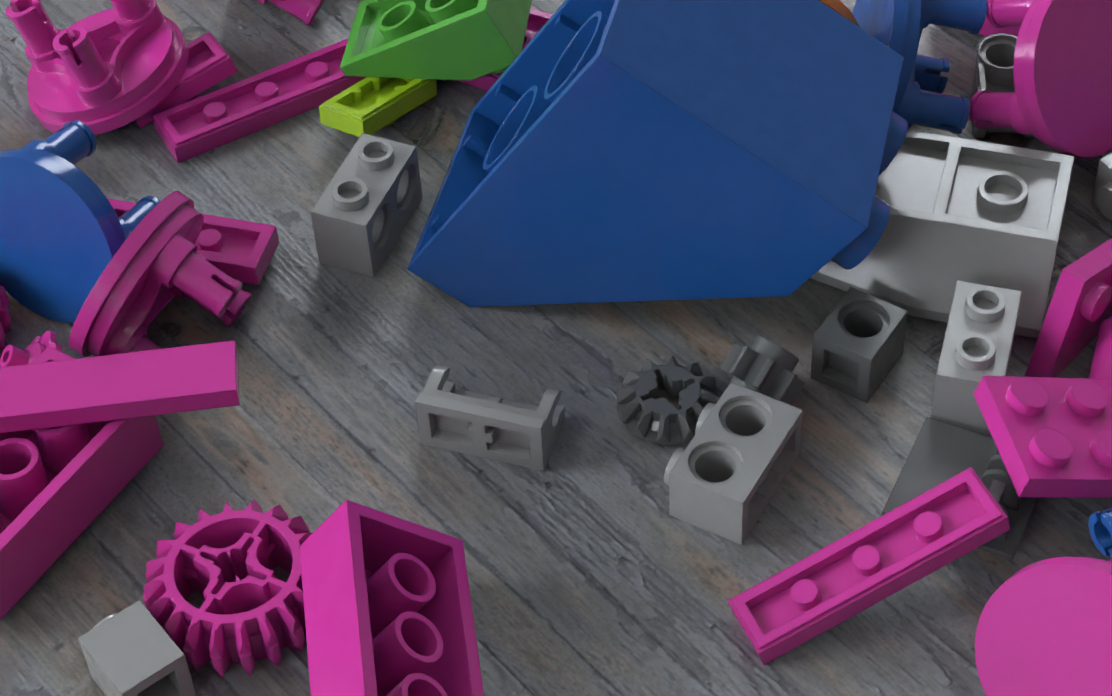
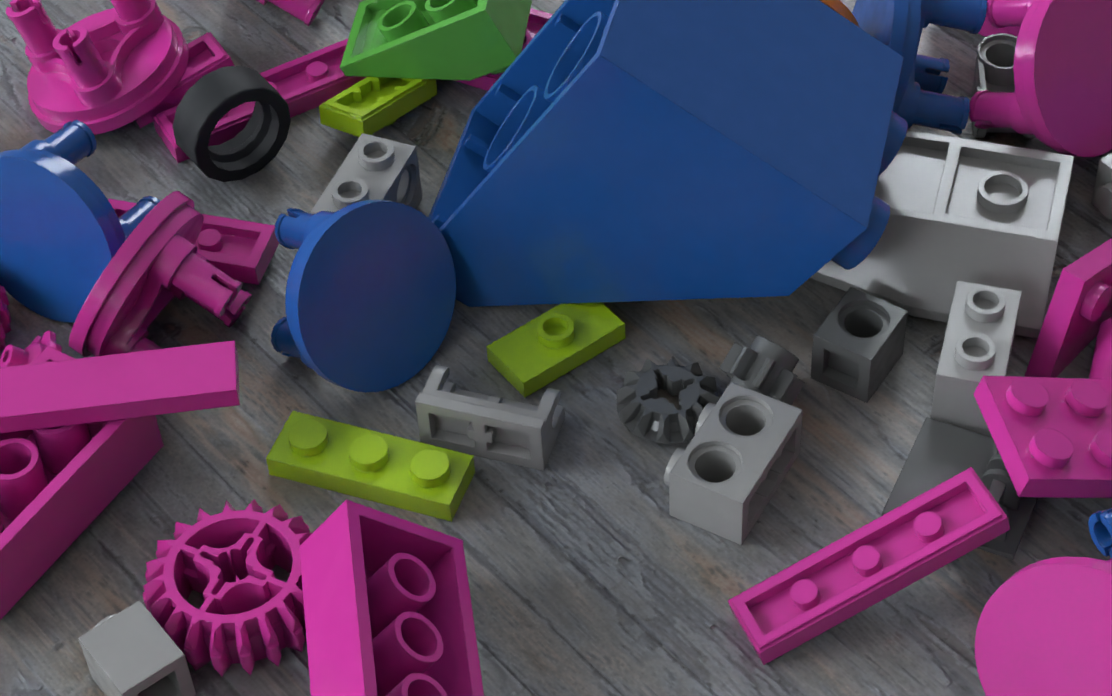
(213, 98): none -> black tyre
(365, 293): none -> blue piece
(371, 465): none -> lime plate
(554, 344): none -> lime plate

